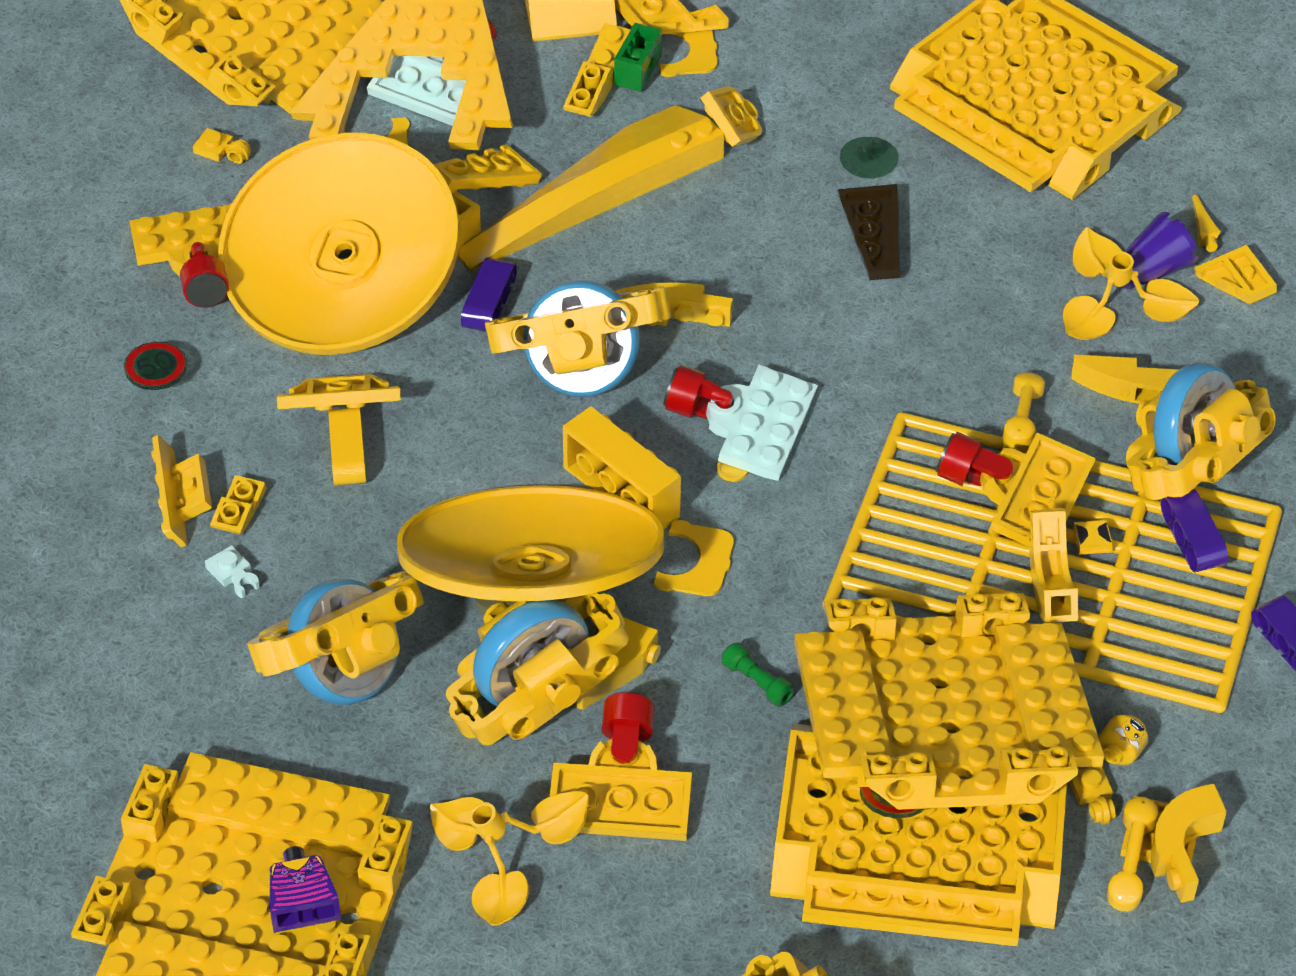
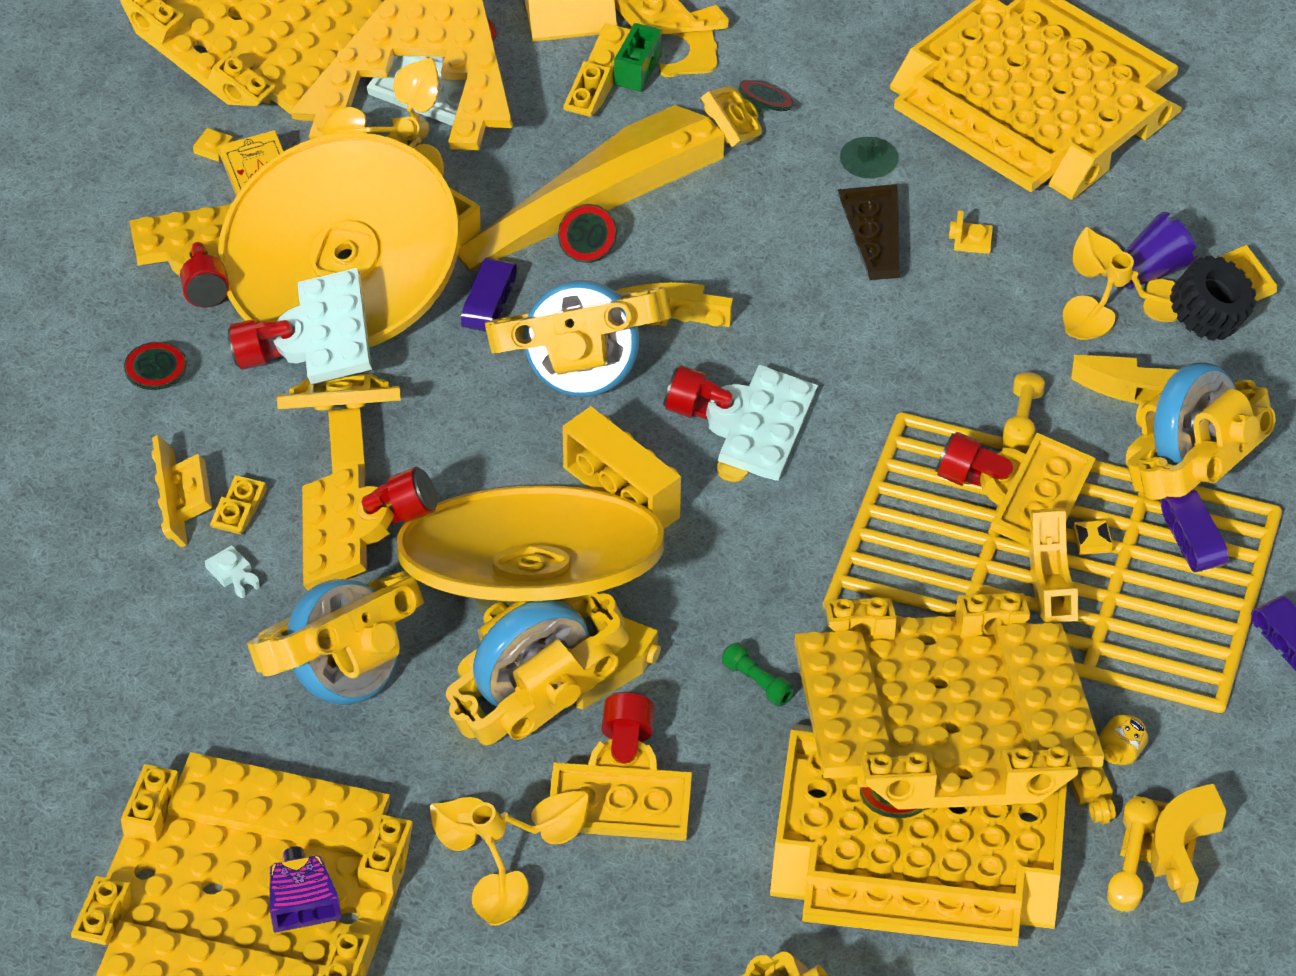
(247, 156): none -> yellow tile
(323, 330): none -> light aqua plate
(346, 516): none -> yellow plate
(413, 85): none -> yellow plant
(489, 170): yellow wing -> none
(587, 233): none -> piece
(709, 573): yellow piece -> none
(765, 96): none -> clear green piece
(970, 236): none -> yellow bracket
(1206, 229): yellow piece -> none
(1213, 298): none -> black tyre

